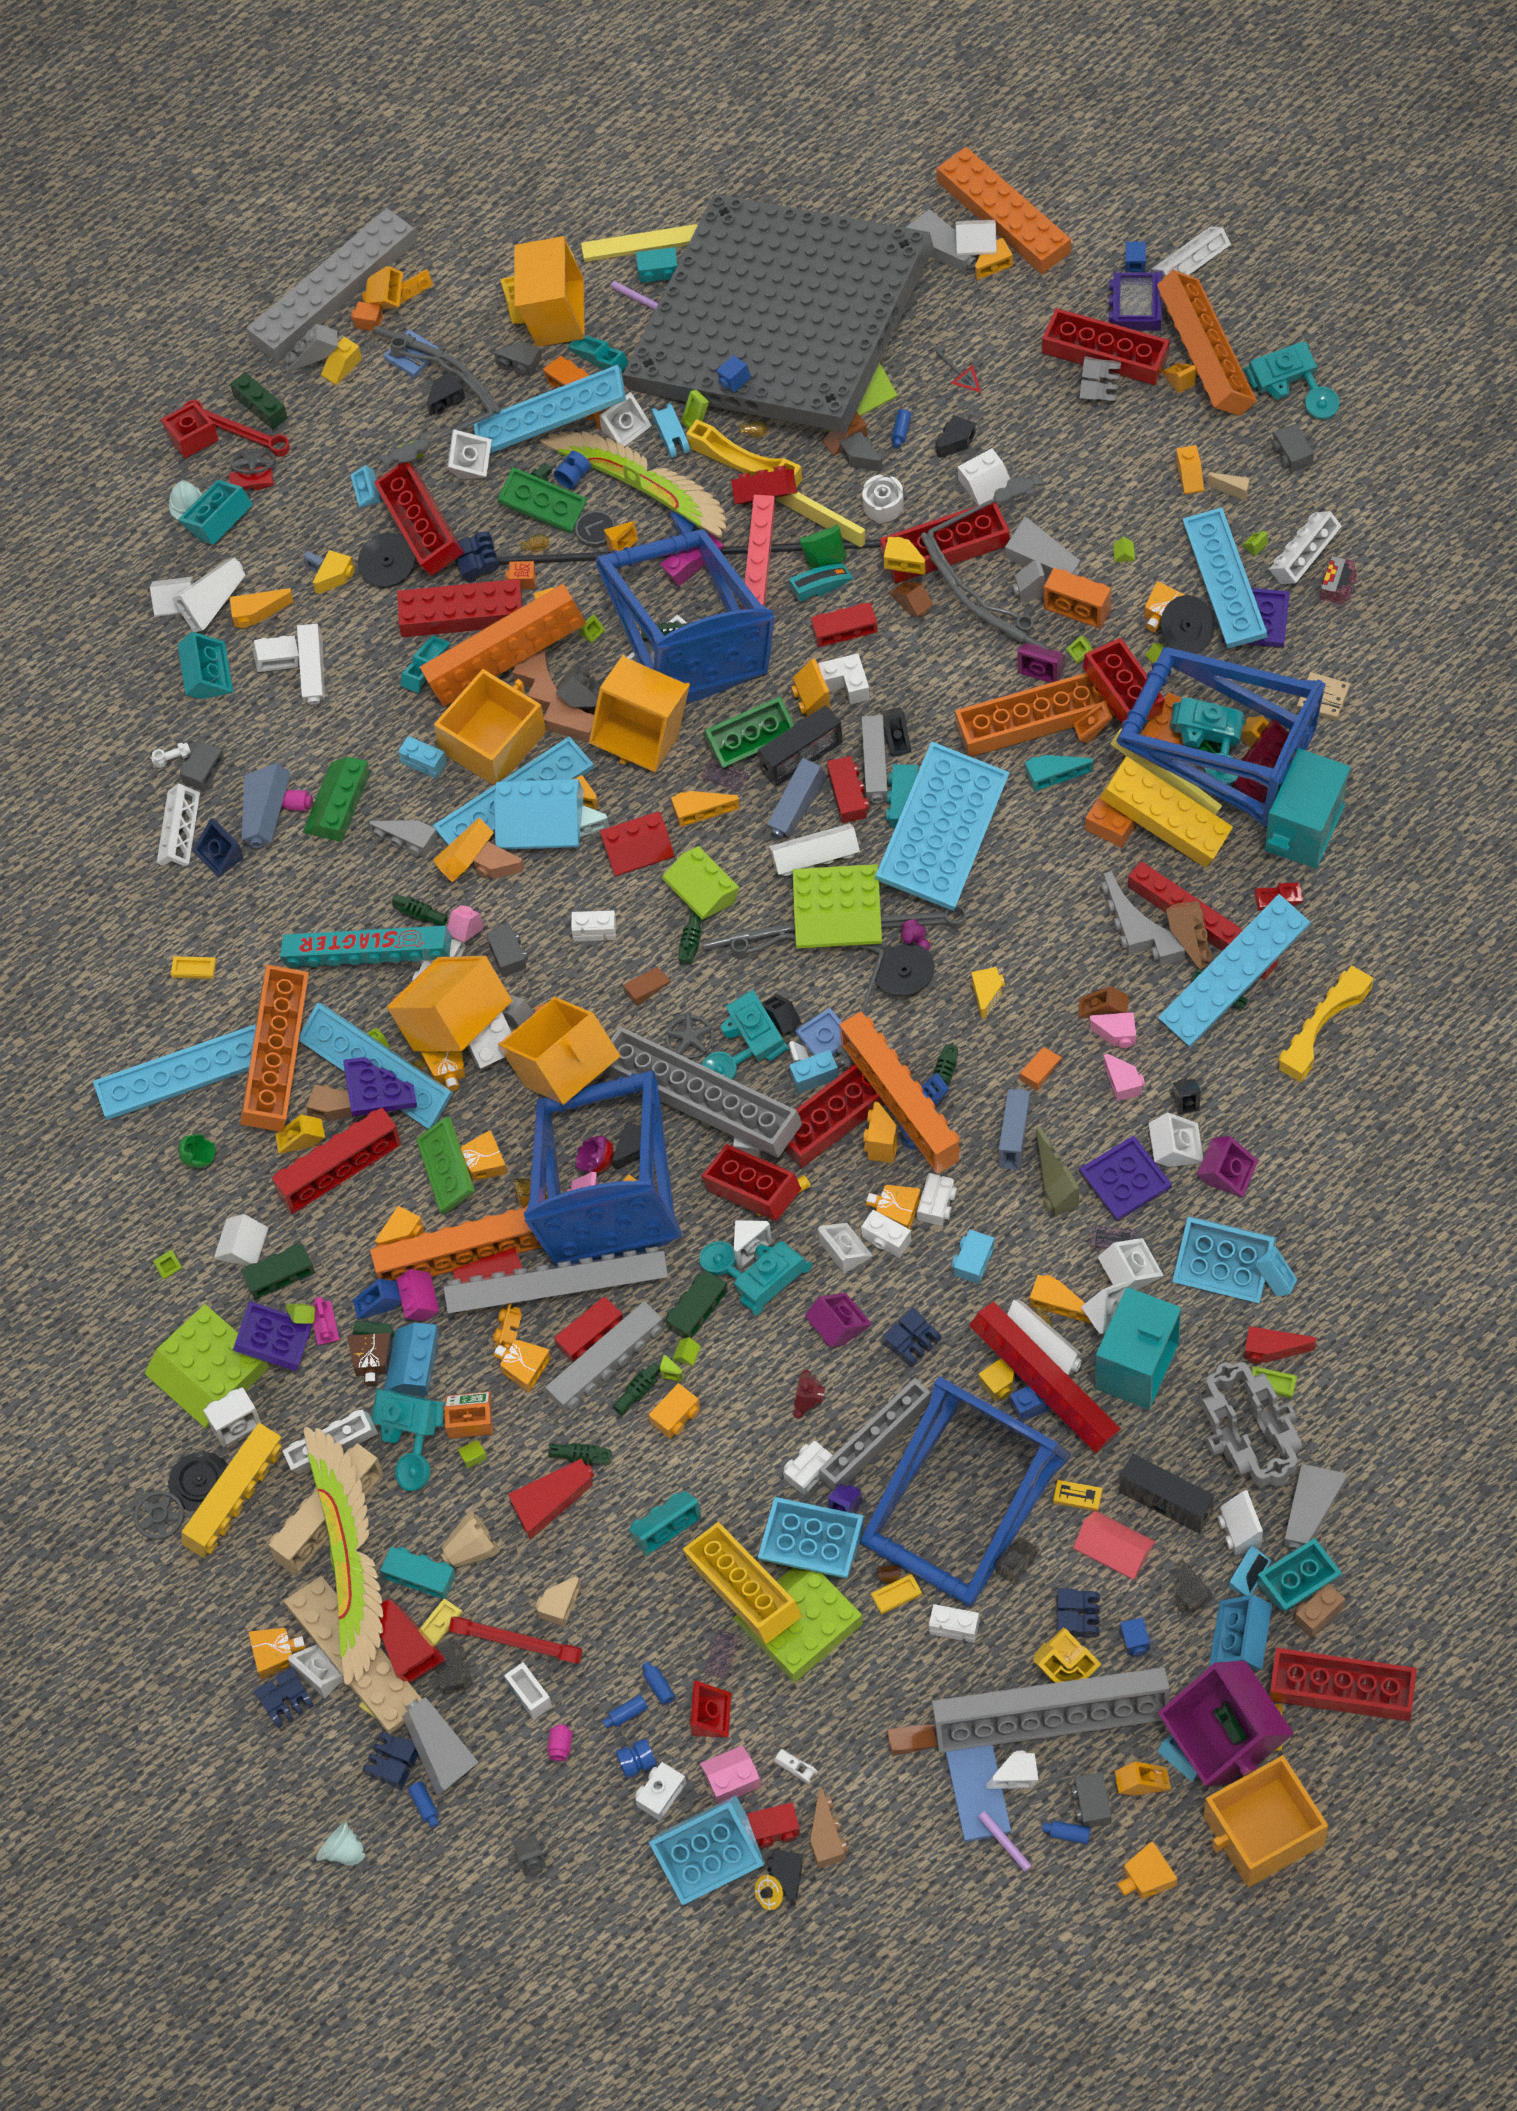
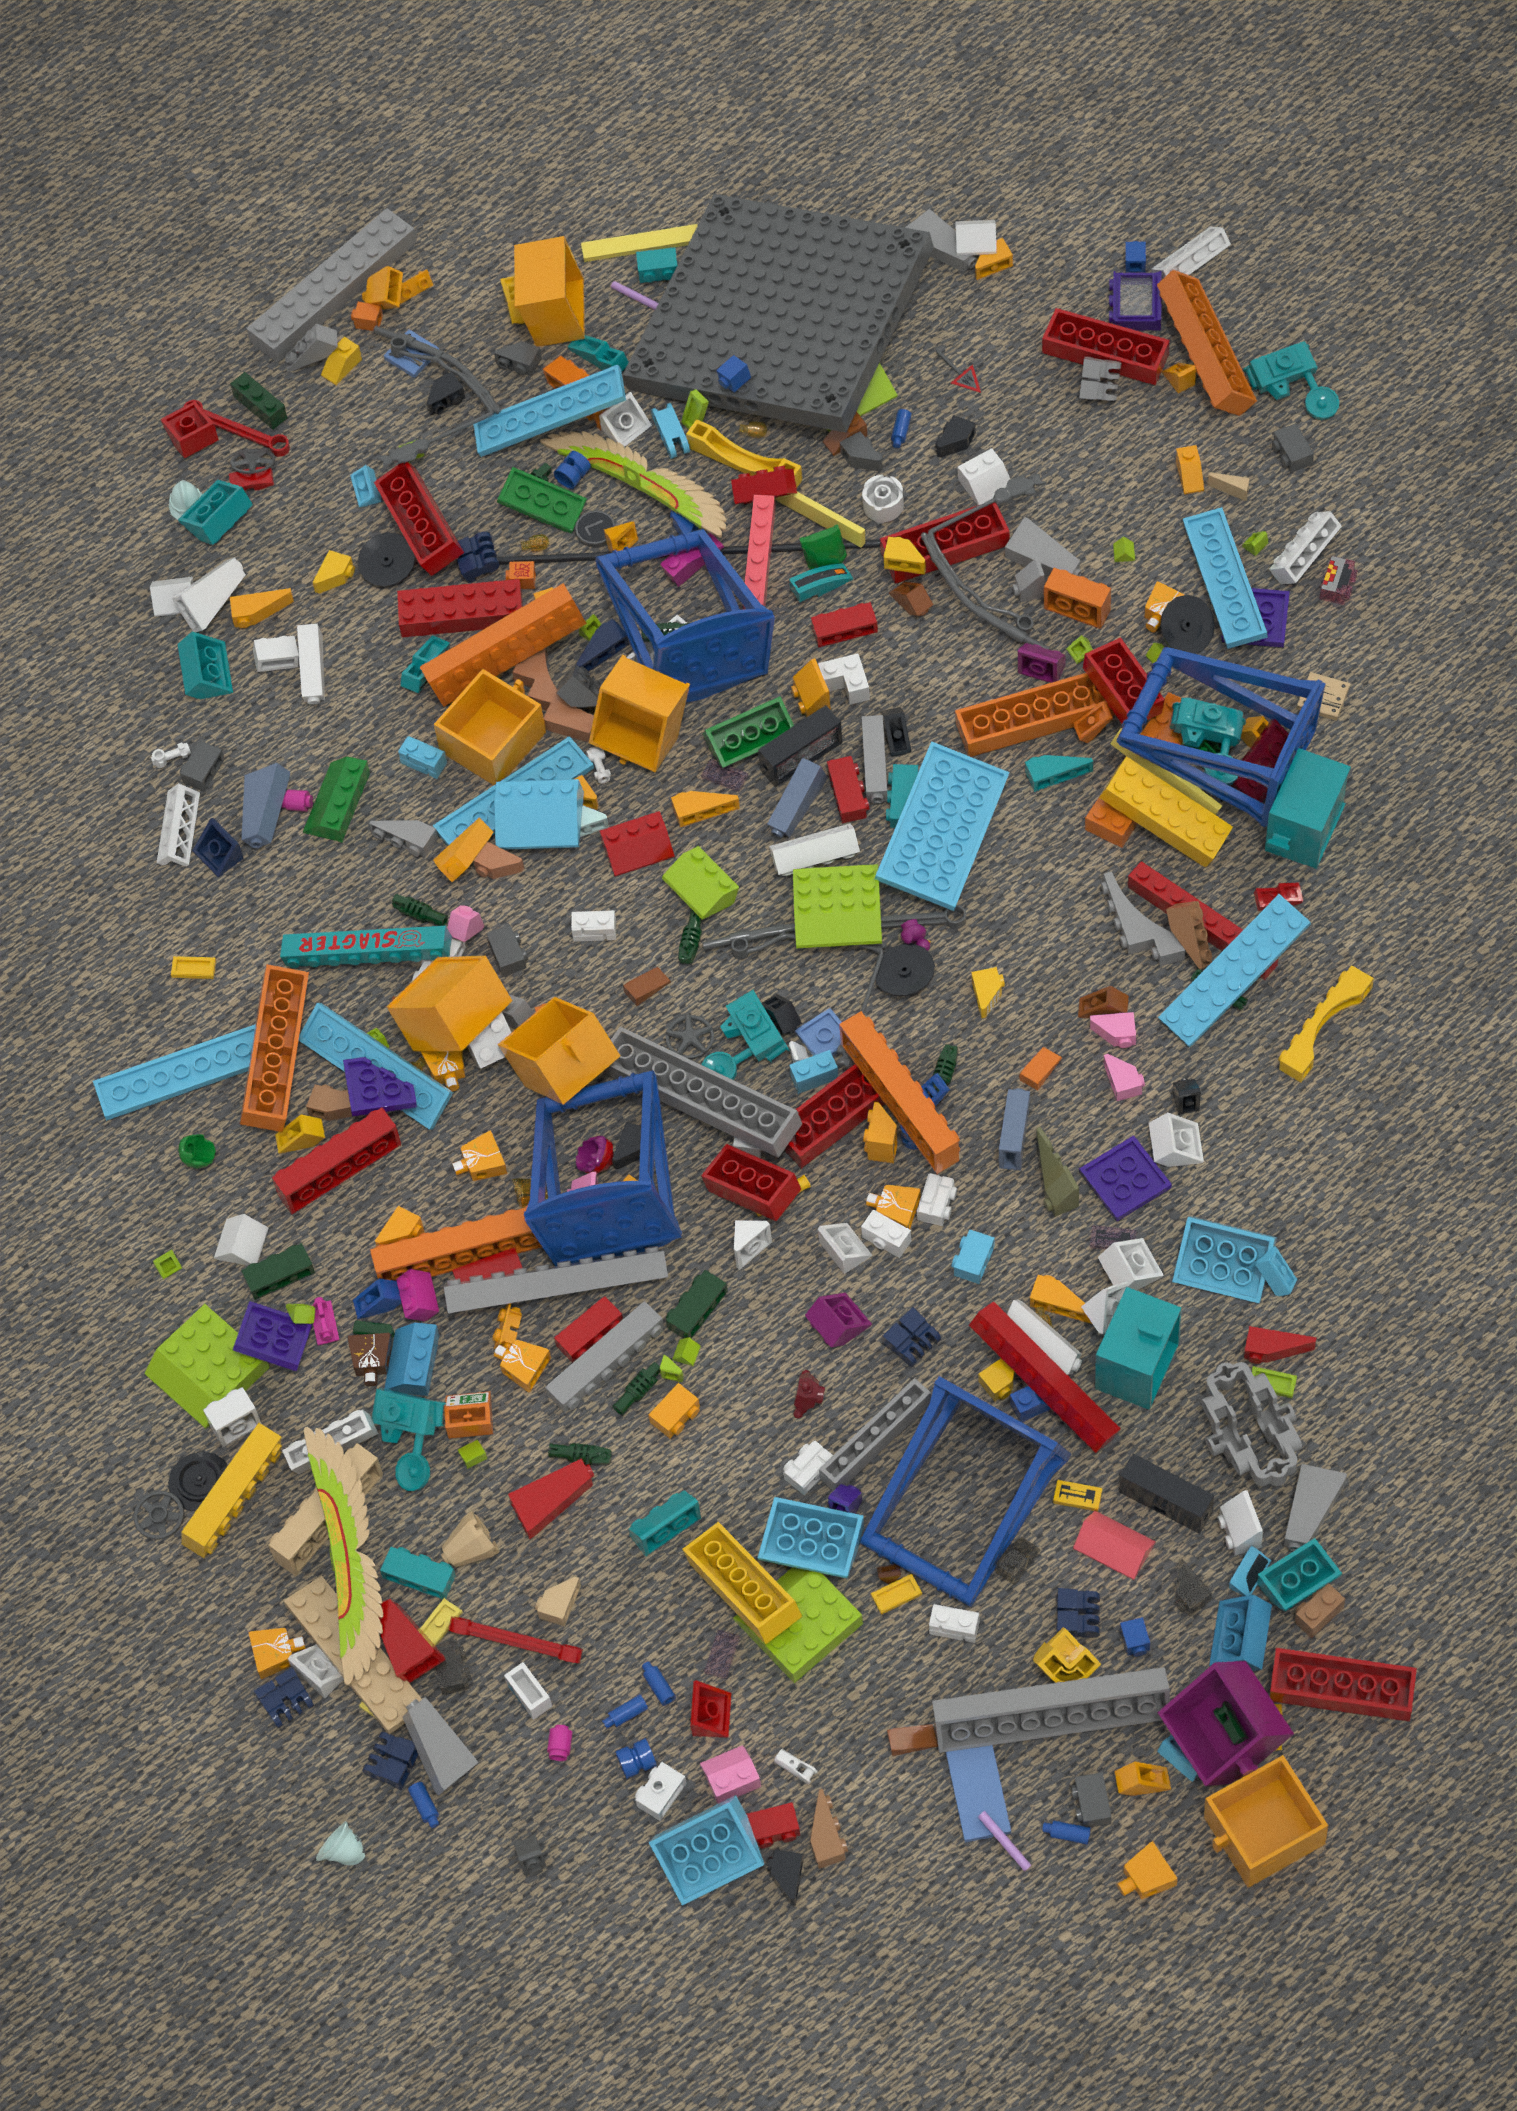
(313, 561): sand blue tile -> none
(445, 1165): bright green tile -> none
(468, 455): white slope -> none
(597, 755): none -> white bar
(604, 644): none -> dark blue slope
(762, 1279): teal piece -> none
(768, 1892): yellow piece -> none
(1015, 218): orange brick -> none
(1016, 1772): white slope -> none
(1227, 1166): magenta slope -> none

